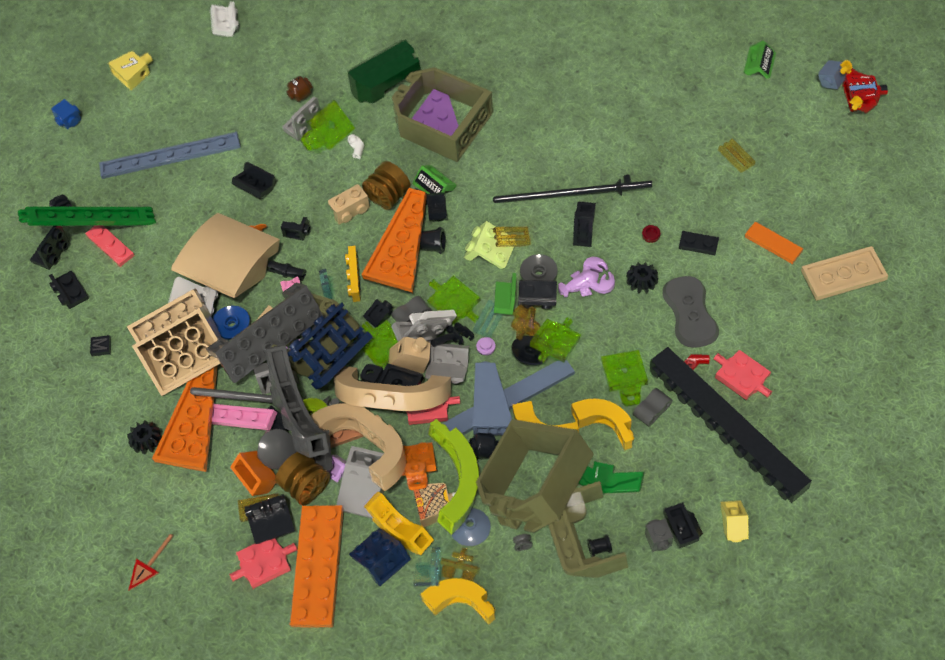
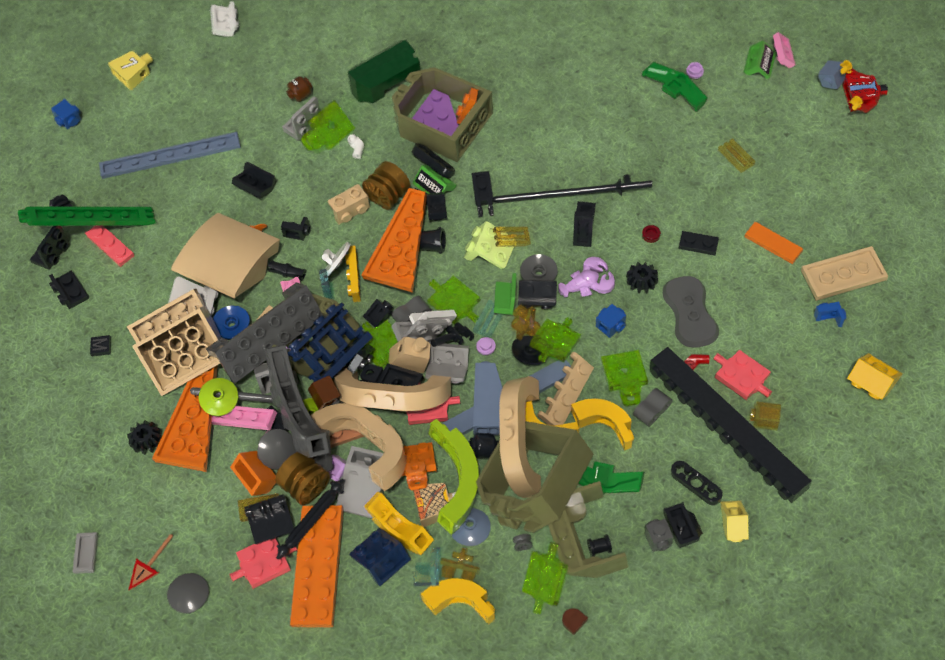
(85, 553): none -> light grey tile
(187, 593): none -> dark grey dish
(223, 404): none -> lime dish
(310, 519): none -> black wheel
(324, 392): none -> reddish brown panel
(336, 258): none -> white shield
(361, 359): none -> black plate
(433, 160): none -> black beam
(468, 102): none -> orange plate
(482, 191): none -> black hinge
(513, 435): none -> tan arch
(545, 578): none -> clear neon green plate
(567, 391): none -> tan hinge
(573, 620): none -> copper tile
(611, 320): none -> blue brick
(676, 84): none -> green plate
(695, 70): none -> lavender plate
(696, 475): none -> black beam
(766, 415): none -> clear yellow brick
(784, 50): none -> bright pink plate
(831, 310): none -> blue bracket
(874, 376): none -> yellow slope

